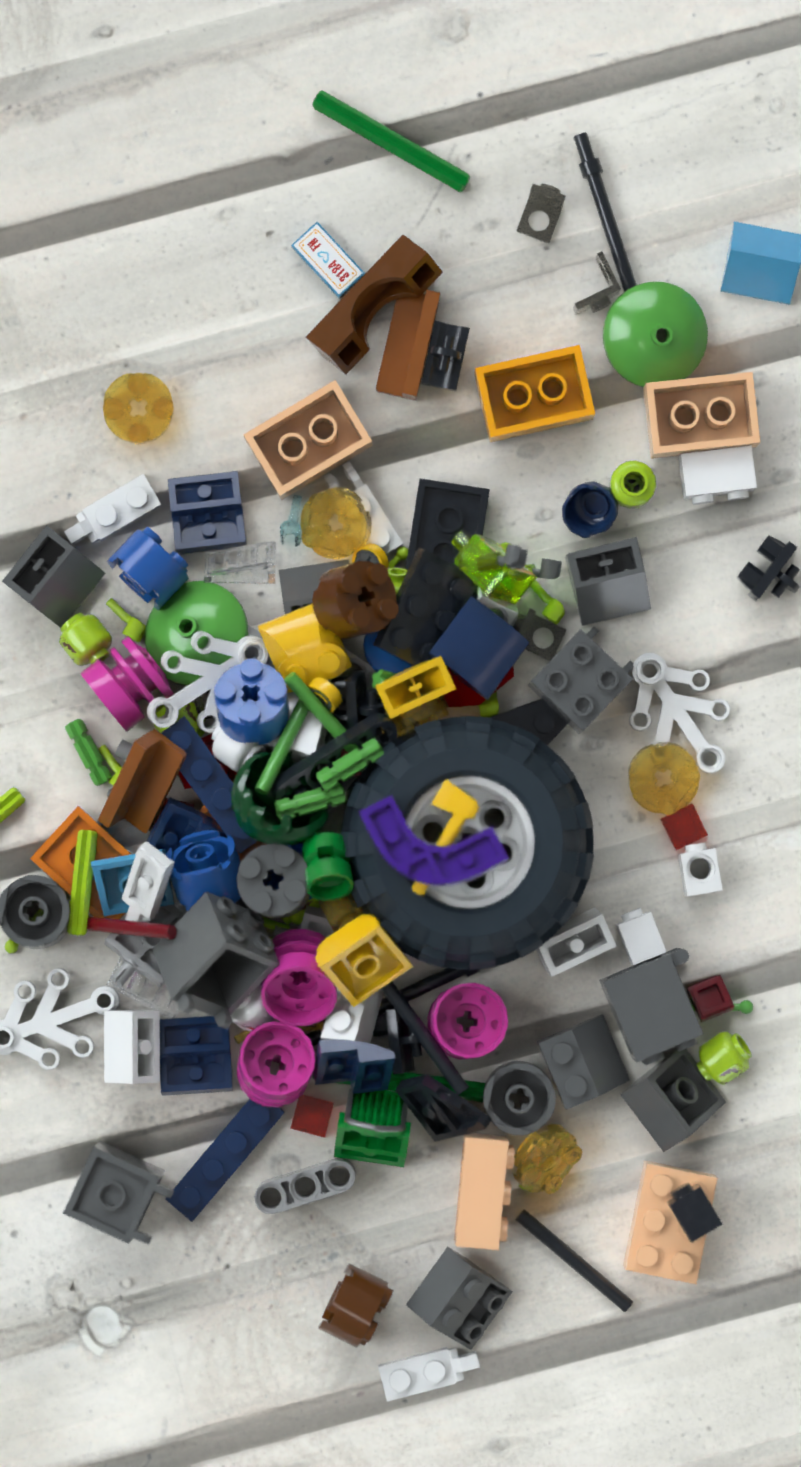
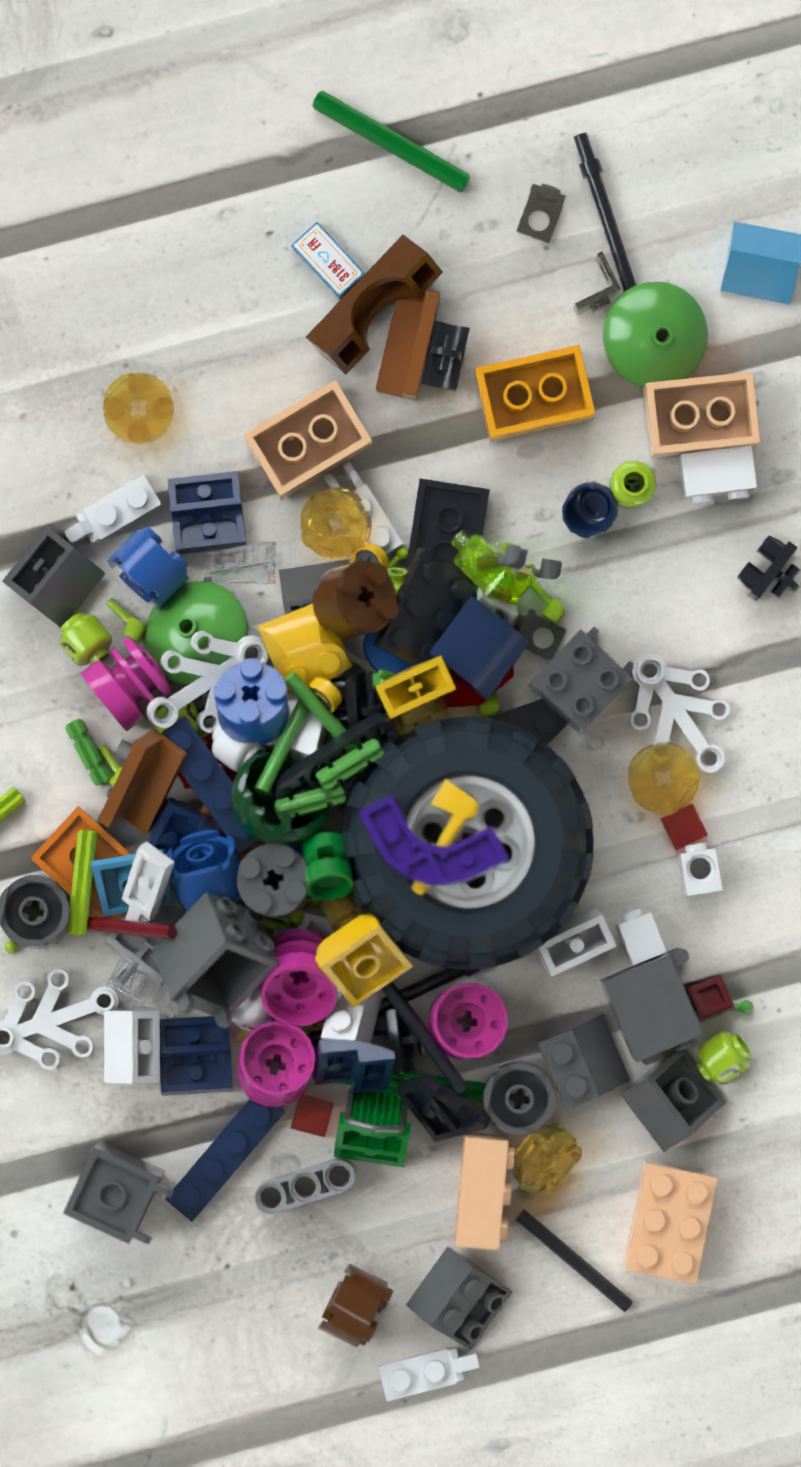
(292, 526): clear light blue hand -> none
(608, 581): dark grey slope -> none
(693, 1211): black brick -> none

